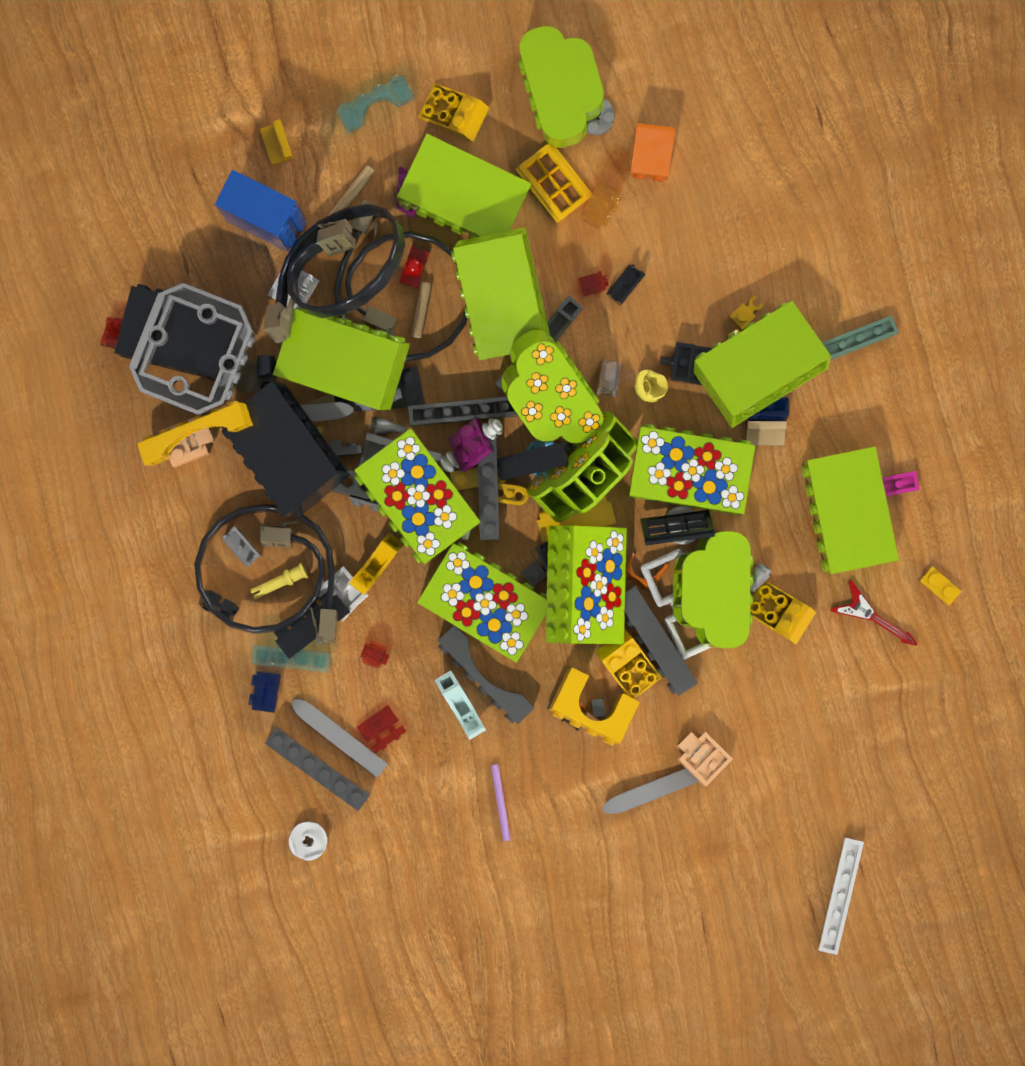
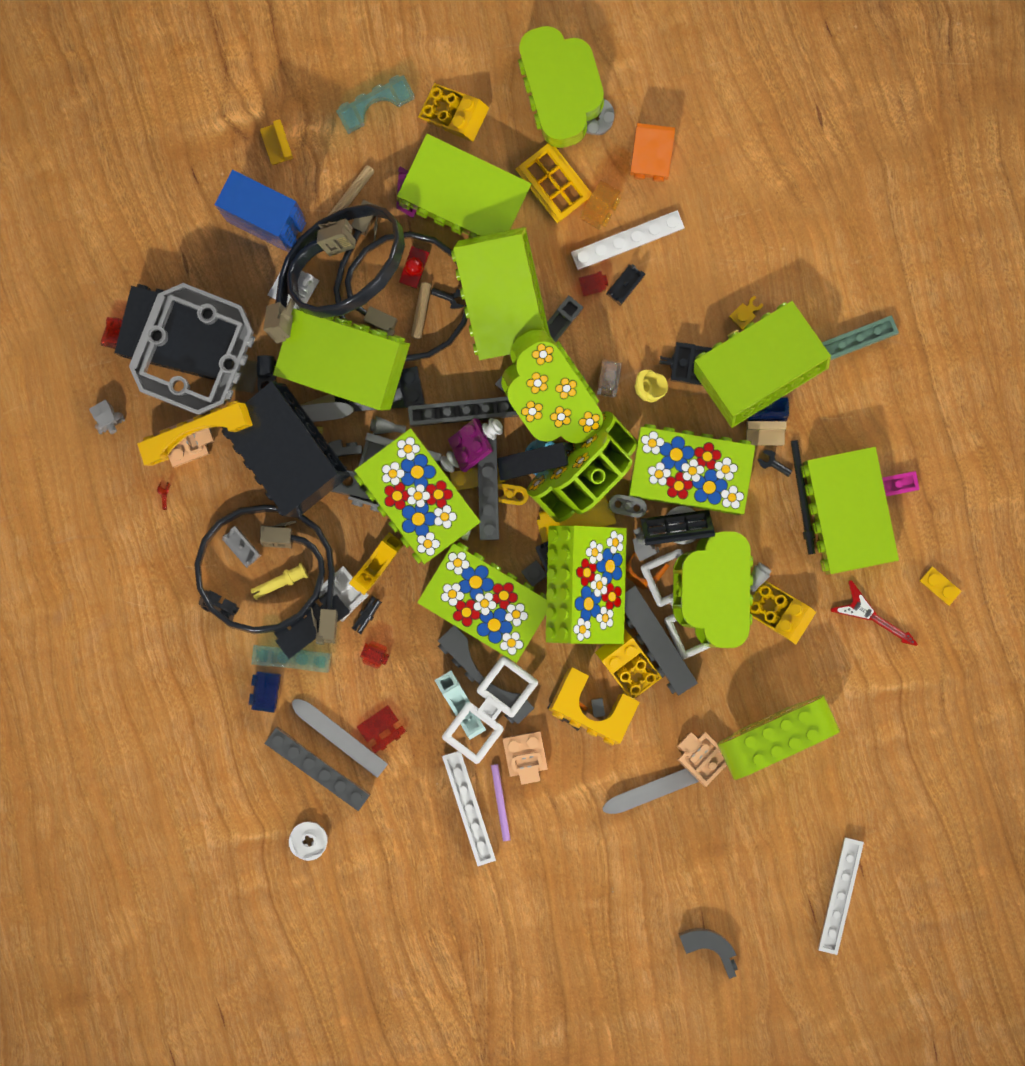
(106, 417): none -> light grey piece
(163, 492): none -> clear red hand
(366, 615): none -> black pin
(448, 296): none -> black bar
(469, 808): none -> white plate
(490, 709): none -> white bar
(525, 756): none -> light nougat piece
(627, 240): none -> white plate
(627, 505): none -> light grey plate
(639, 545): none -> light grey piece
(707, 939): none -> dark grey arch
(773, 463): none -> black bar
(778, 736): none -> lime brick
(808, 534): none -> black bar

